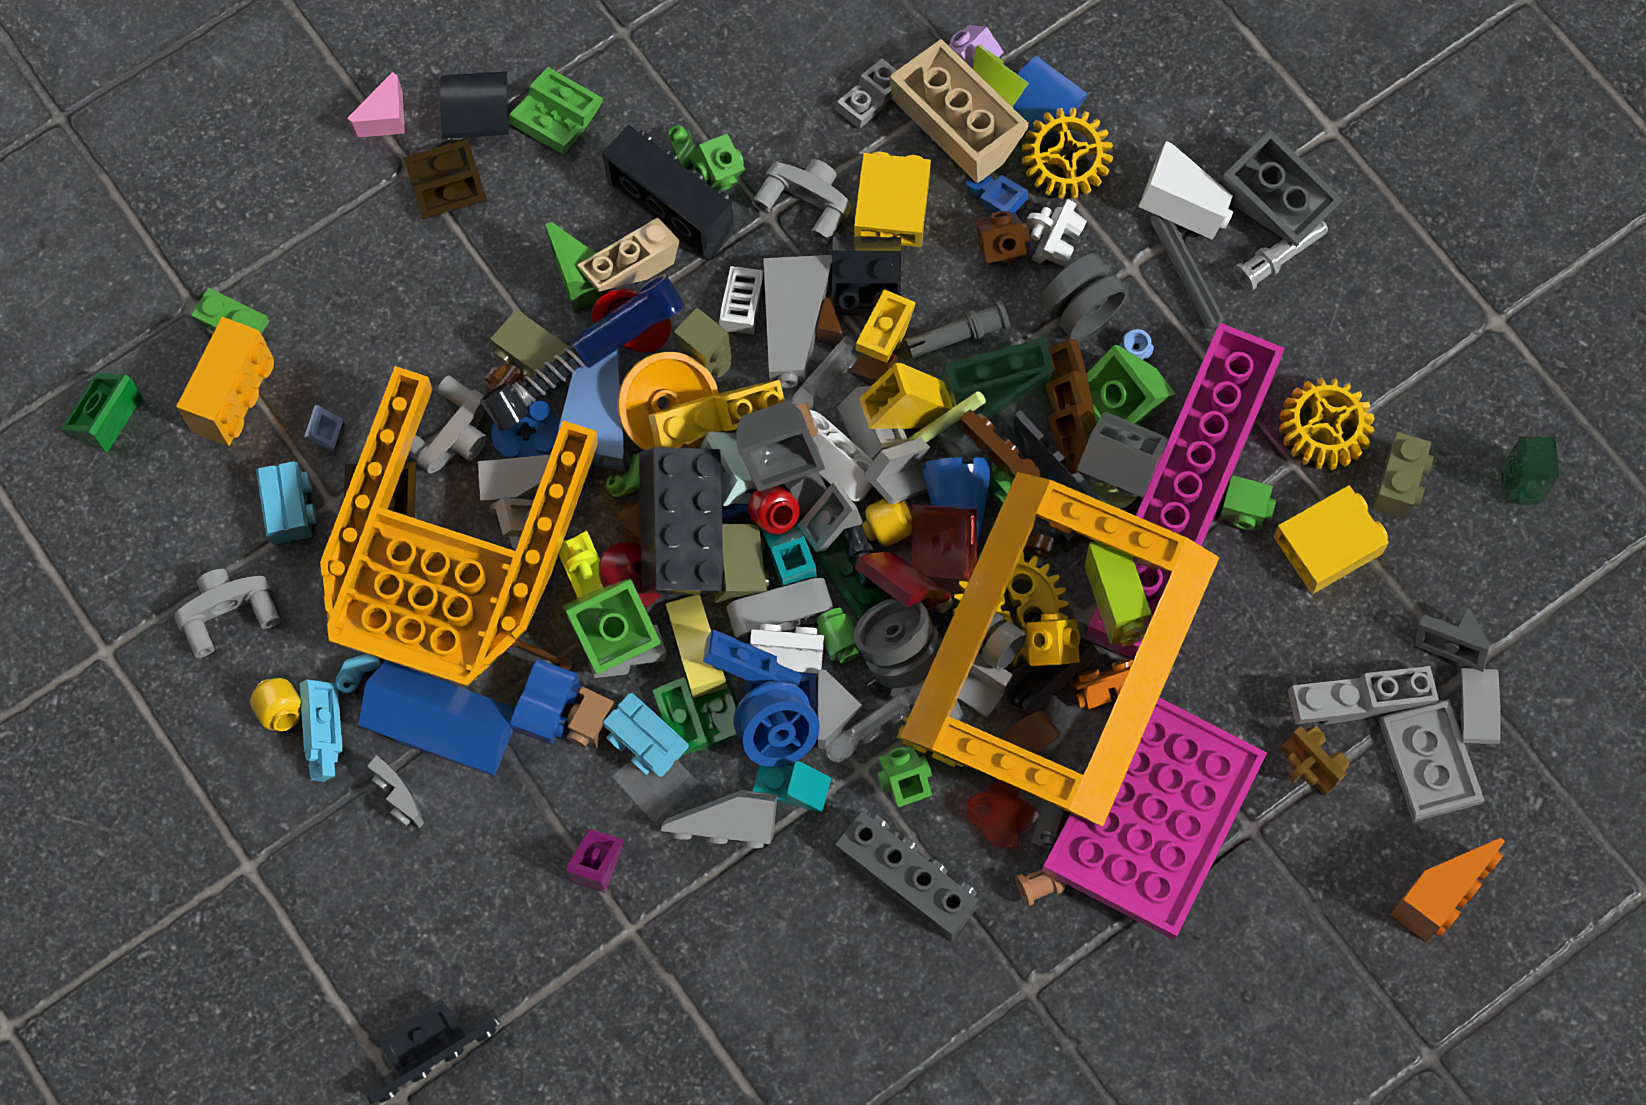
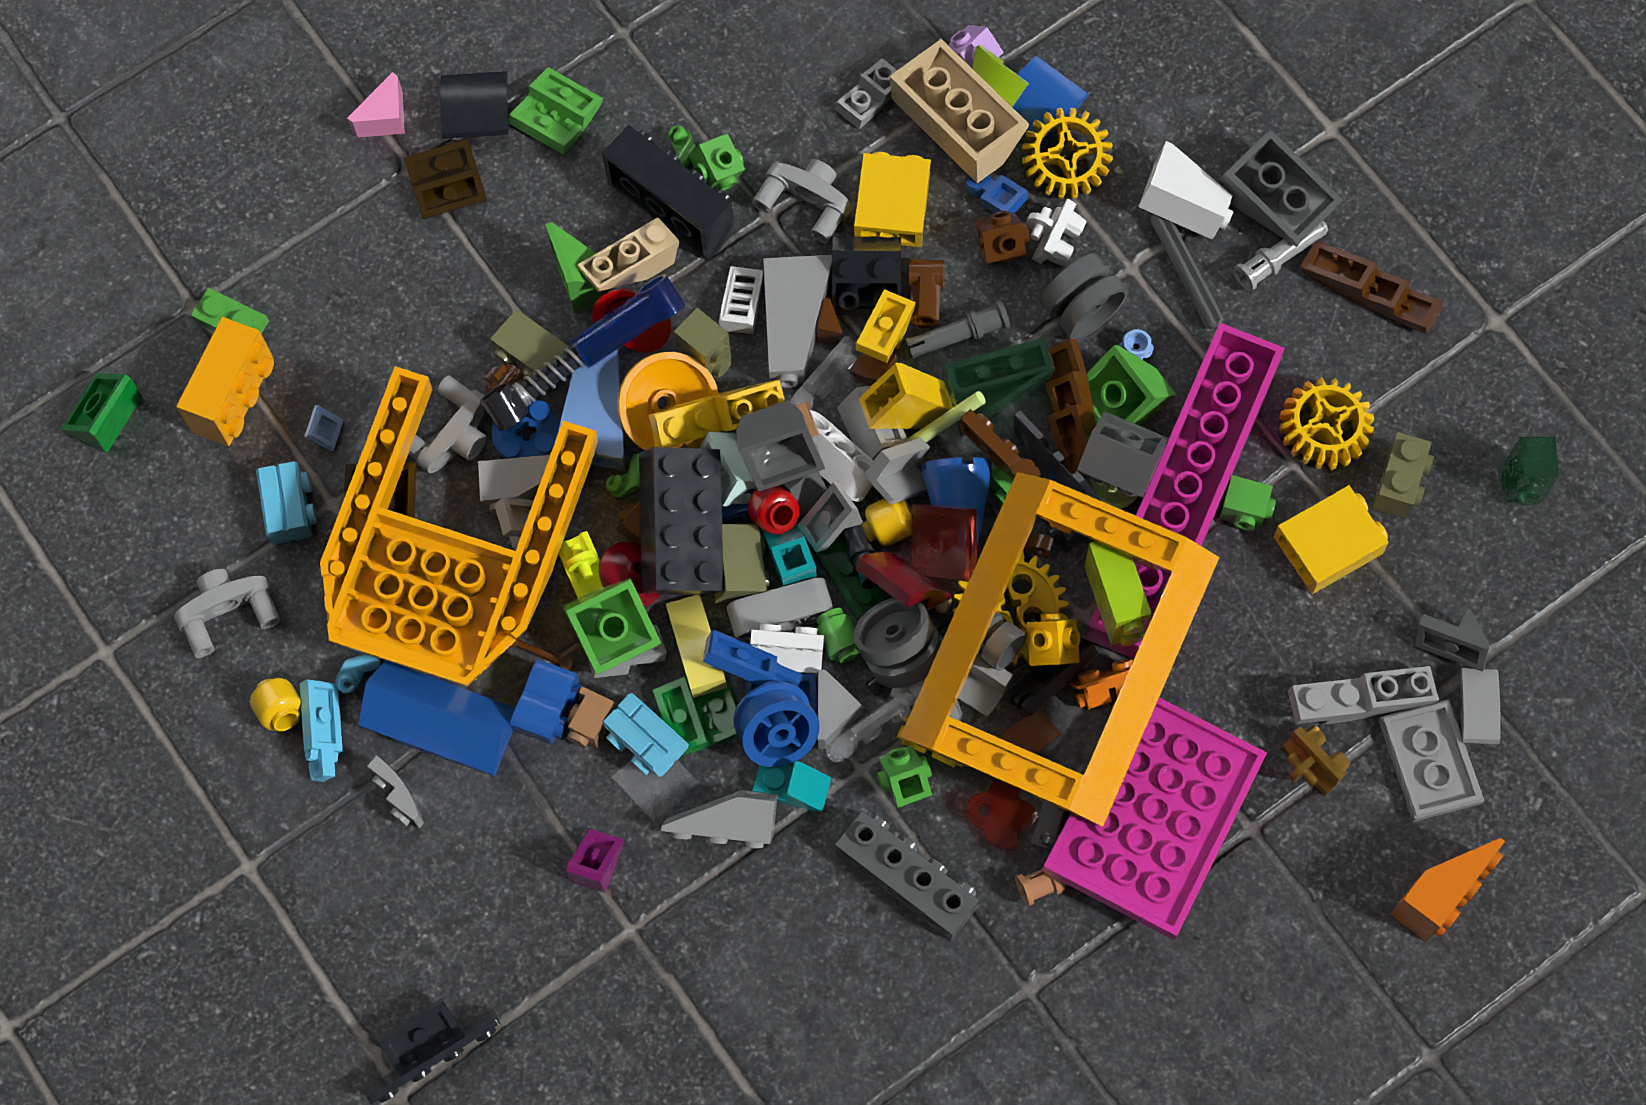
(925, 288): none -> reddish brown piece
(1371, 288): none -> reddish brown slope

